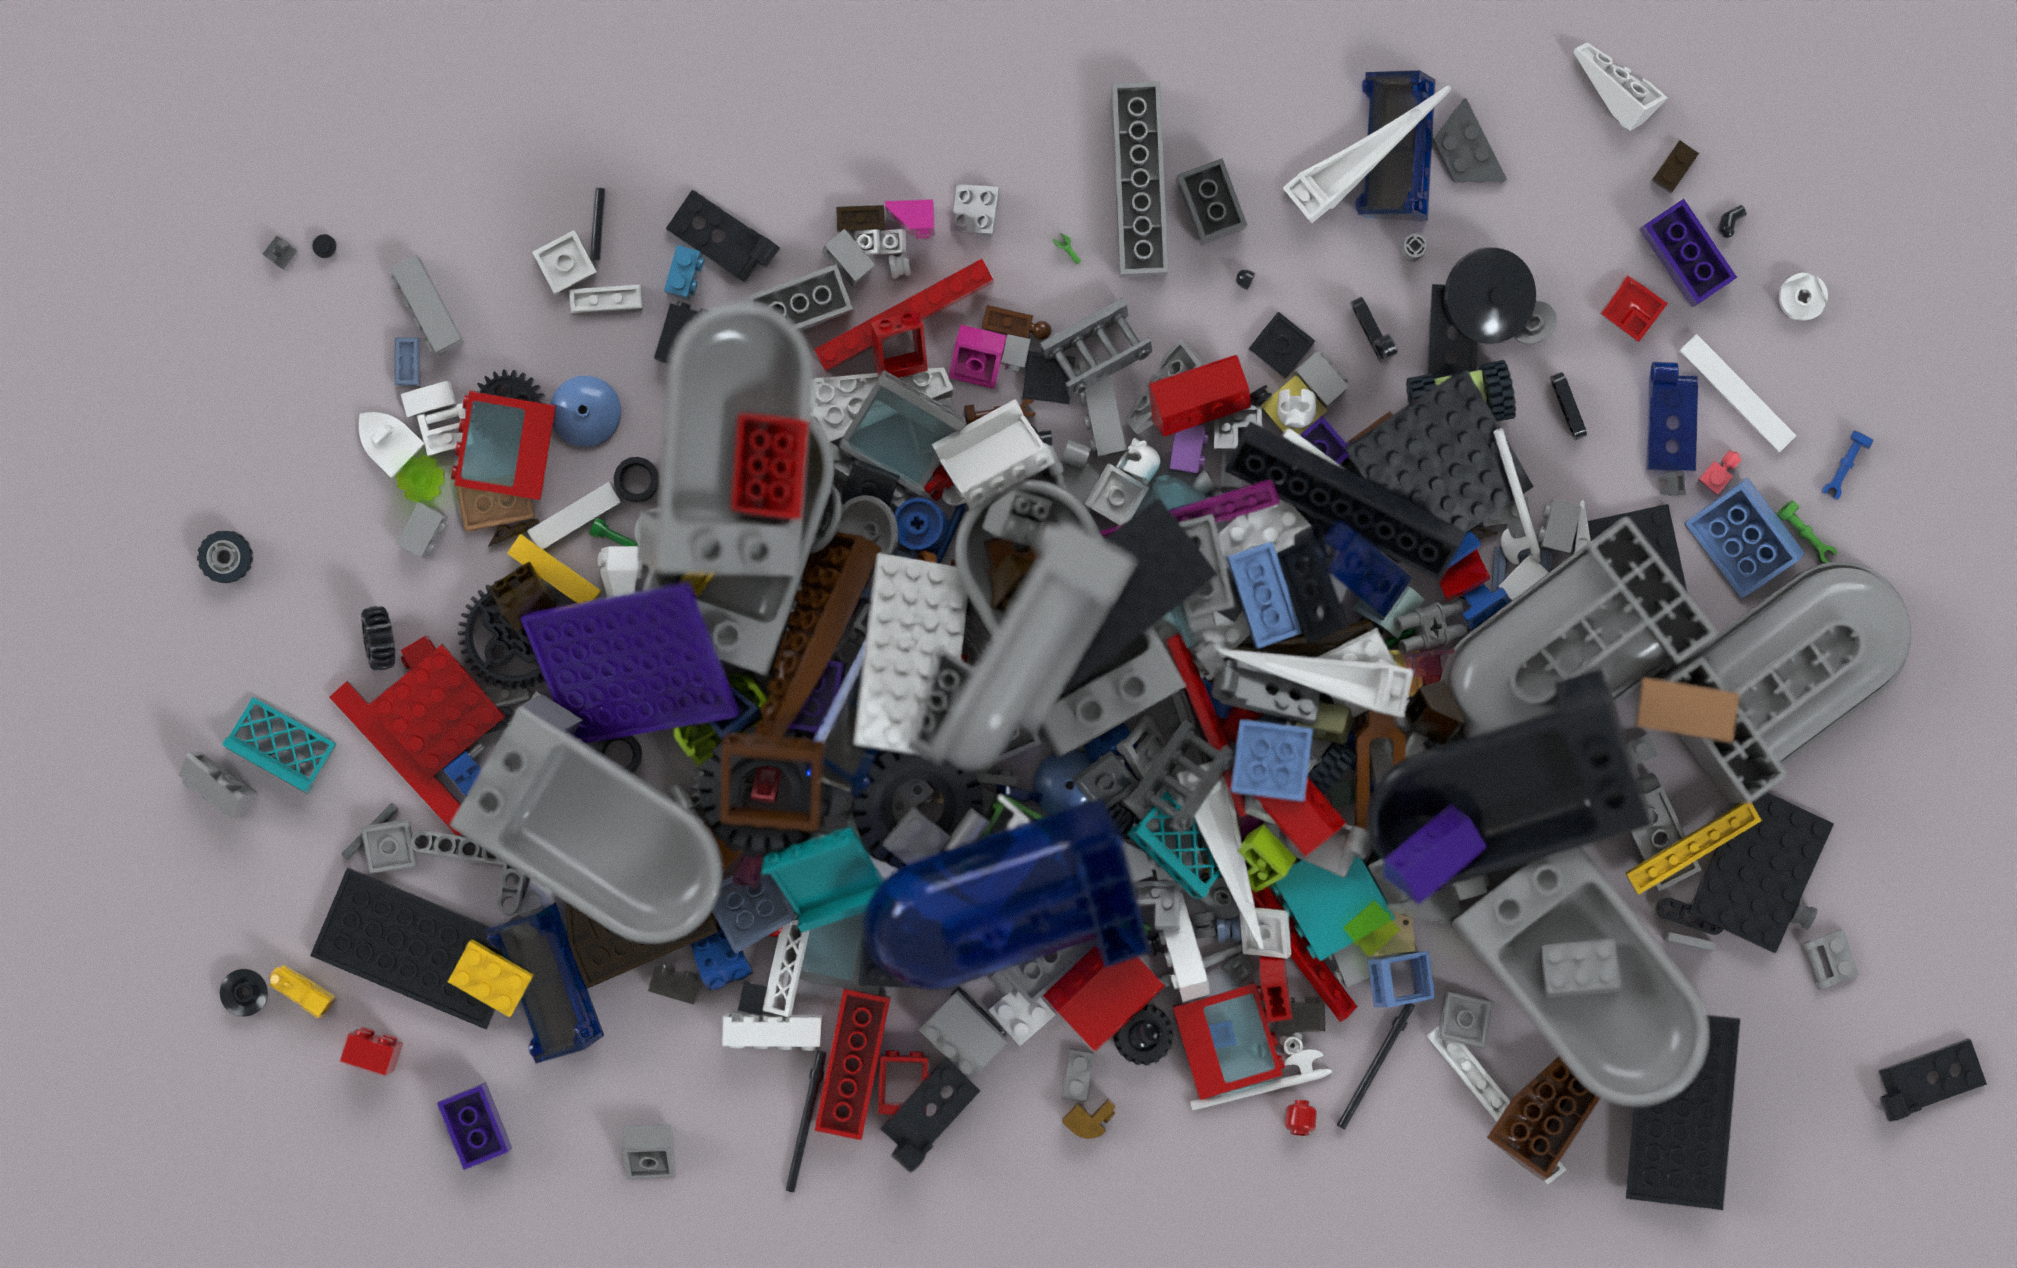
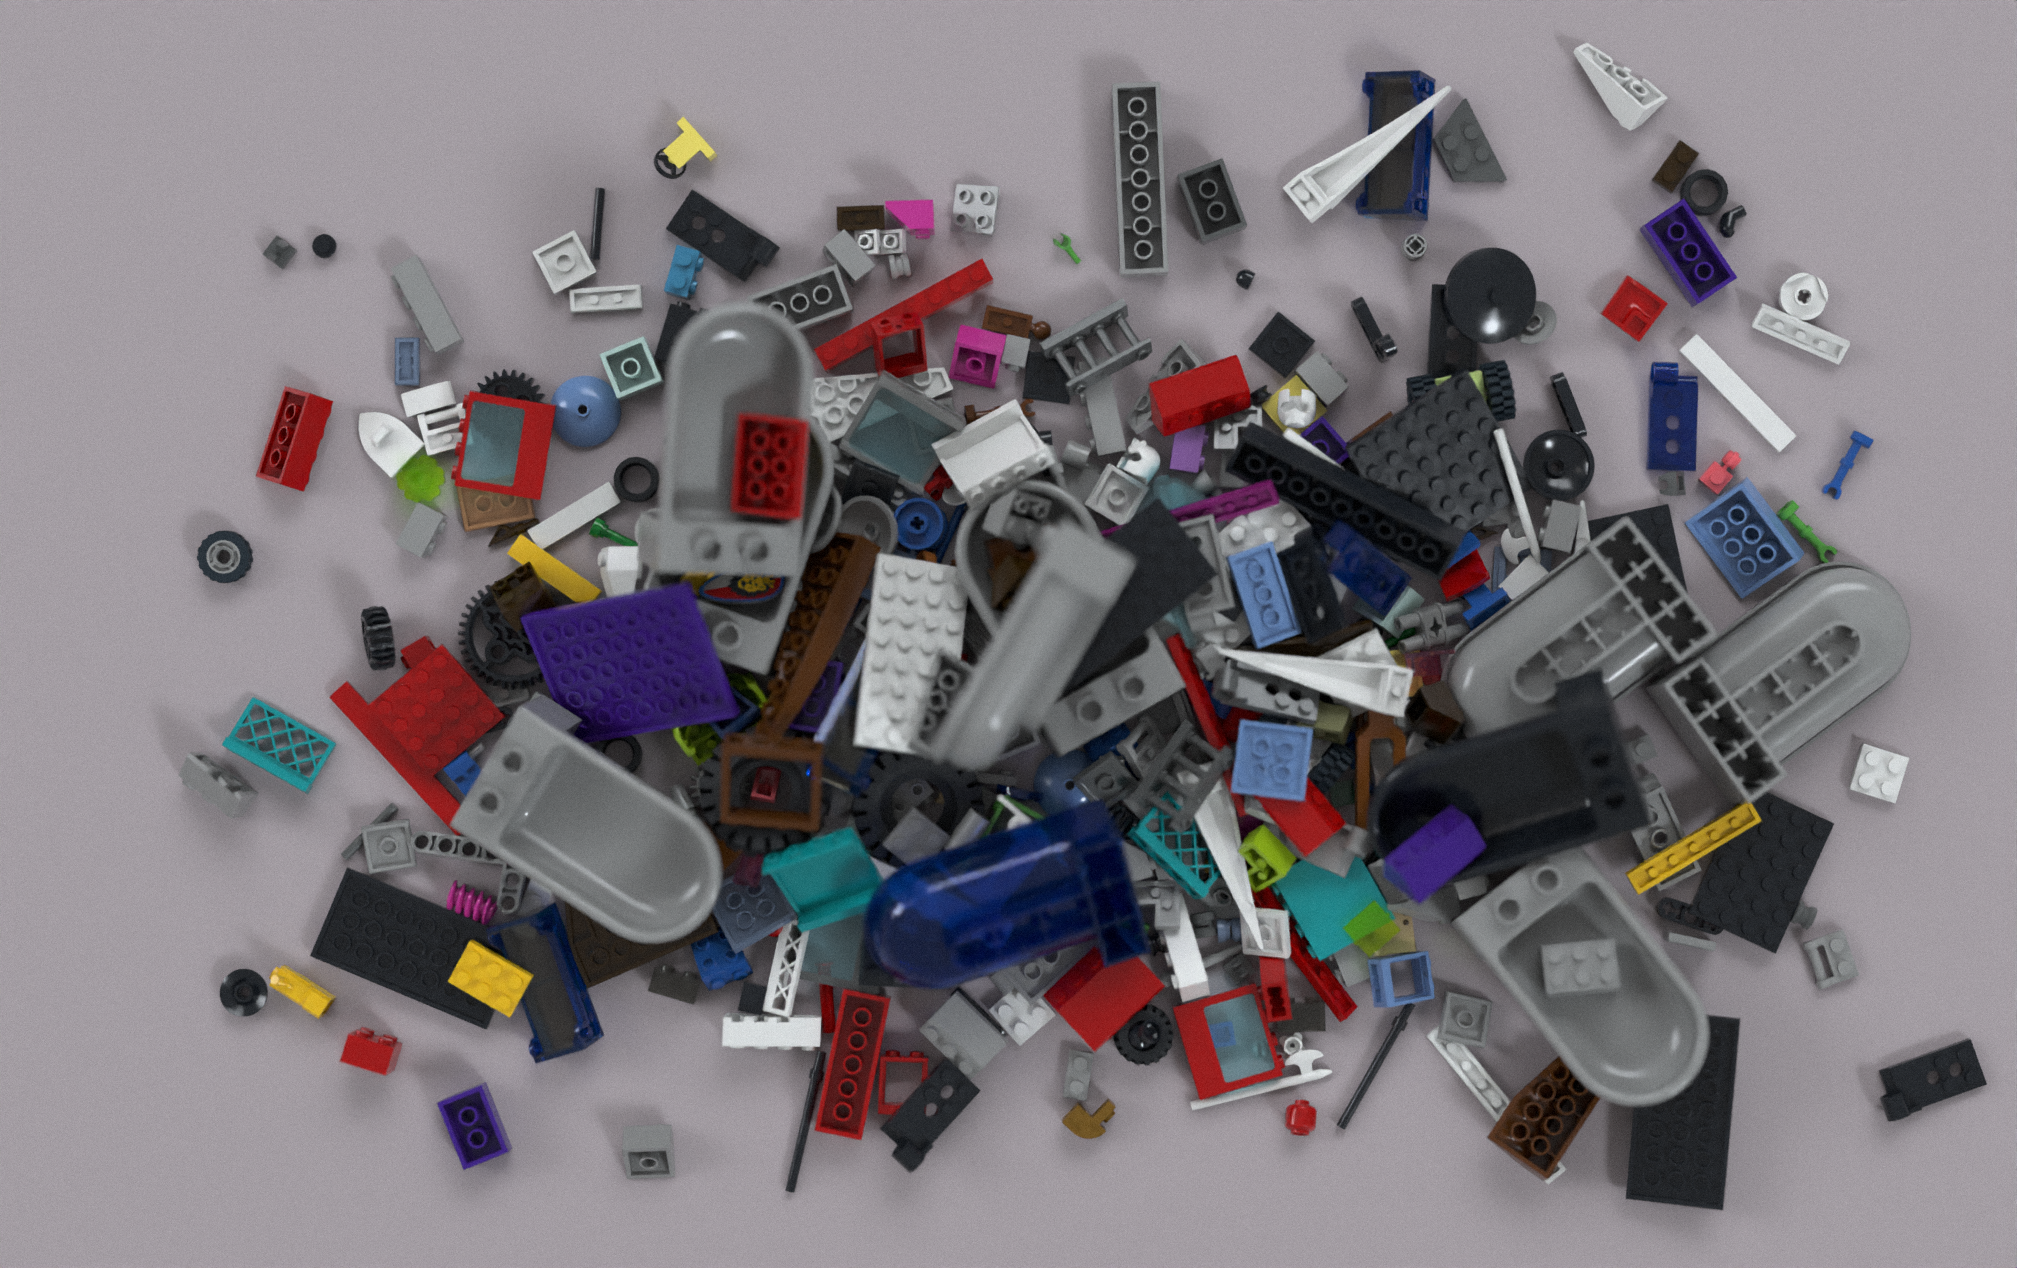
(294, 438): none -> red slope
(470, 903): none -> dark pink piece
(631, 368): none -> light aqua brick
(682, 150): none -> light yellow piece
(742, 588): none -> shield
(827, 1008): none -> red axle
(1573, 461): none -> black dish
(1687, 710): medium nougat tile -> none
(1710, 175): none -> black tyre
(1800, 334): none -> white plate
(1878, 773): none -> white plate

